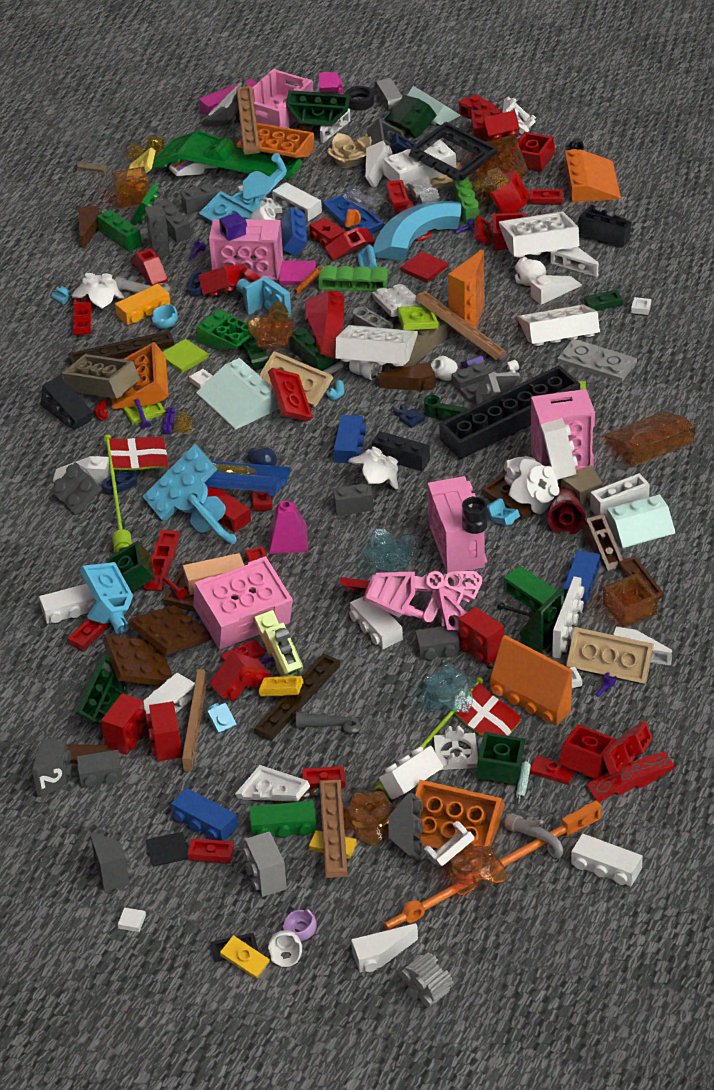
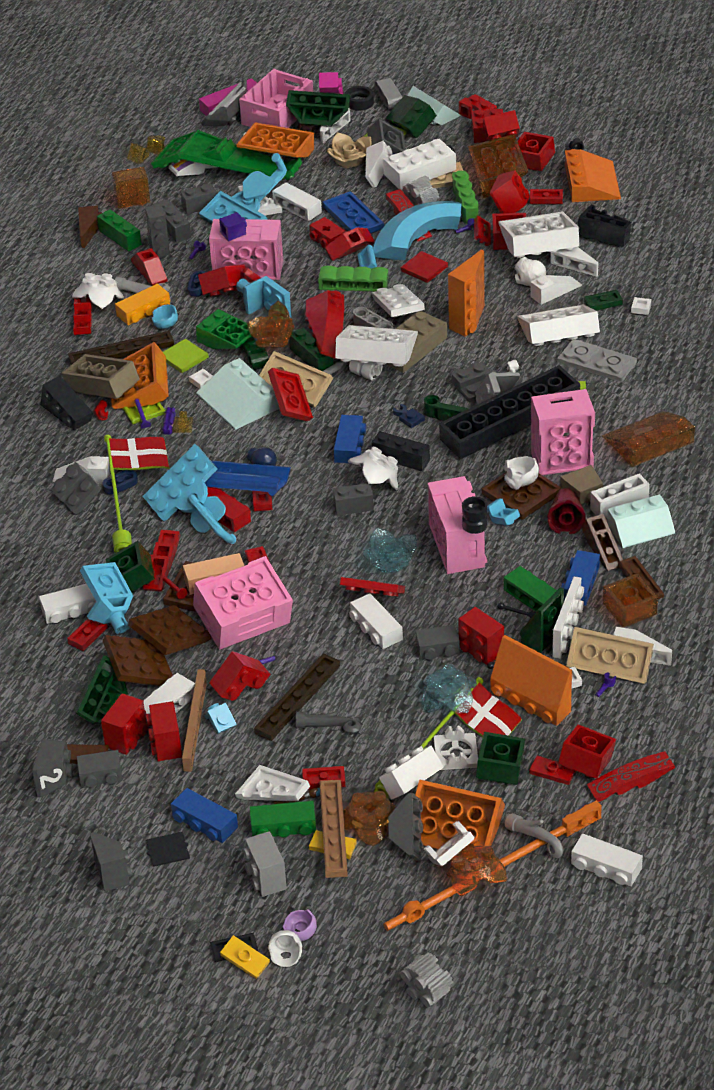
(61, 295): medium azure plate -> none
(93, 168): dark tan axle -> none
(131, 919): white tile -> none
(144, 160): light yellow tile -> none
(150, 197): green plate -> none
(211, 850): red plate -> none
(237, 469): clear yellow wing -> none
(248, 120): medium nougat tile -> none
(250, 649): red plate -> none
(263, 213): white head -> none
(279, 644): yellowish green plate -> none
(281, 686): yellow plate -> none
(287, 530): dark pink slope -> none
(293, 231): blue brick -> none
(295, 272): dark pink tile -> none
(307, 280): orange piece -> none
(337, 392): medium azure arm -> none
(352, 218): orange plate -> none
(369, 202): clear plate -> none
(379, 948): white slope -> none
(396, 589): bright pink piece -> none
(397, 193): red plate -> none
(401, 143): dark blue plate -> none
(408, 378): reddish brown slope -> none
(417, 318): lime tile -> none
(444, 367): white head -> none
(459, 137): black hinge -> none
(460, 325): medium nougat tile -> none
(465, 364): dark purple tile -> none
(492, 180): clear yellow wing -> none
(523, 779): light aqua piece -> none
(528, 121): white piece -> none
(535, 485): white brick -> none
(559, 448): white brick -> none
(627, 747): red slope -> none

